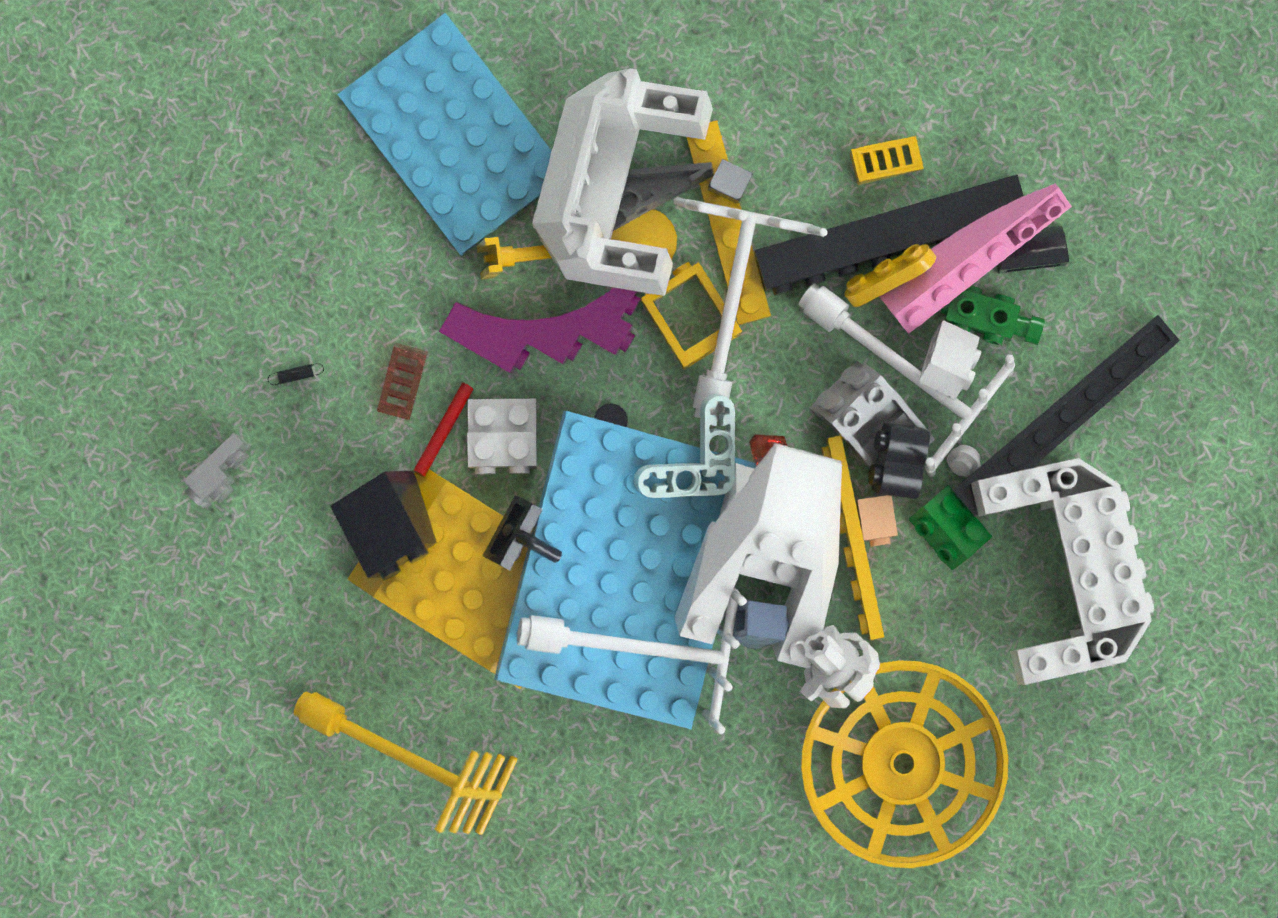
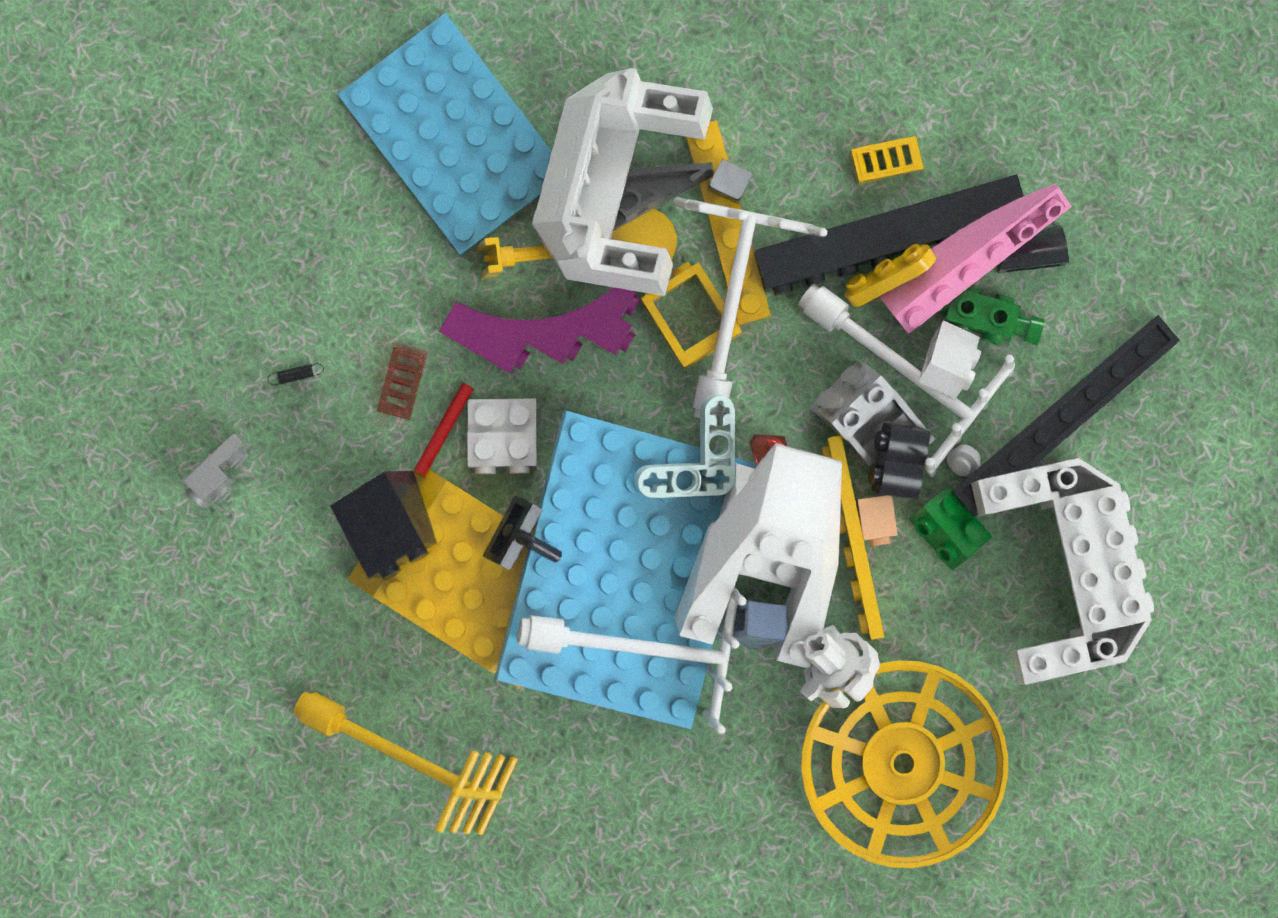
(613, 414): black plate -> none

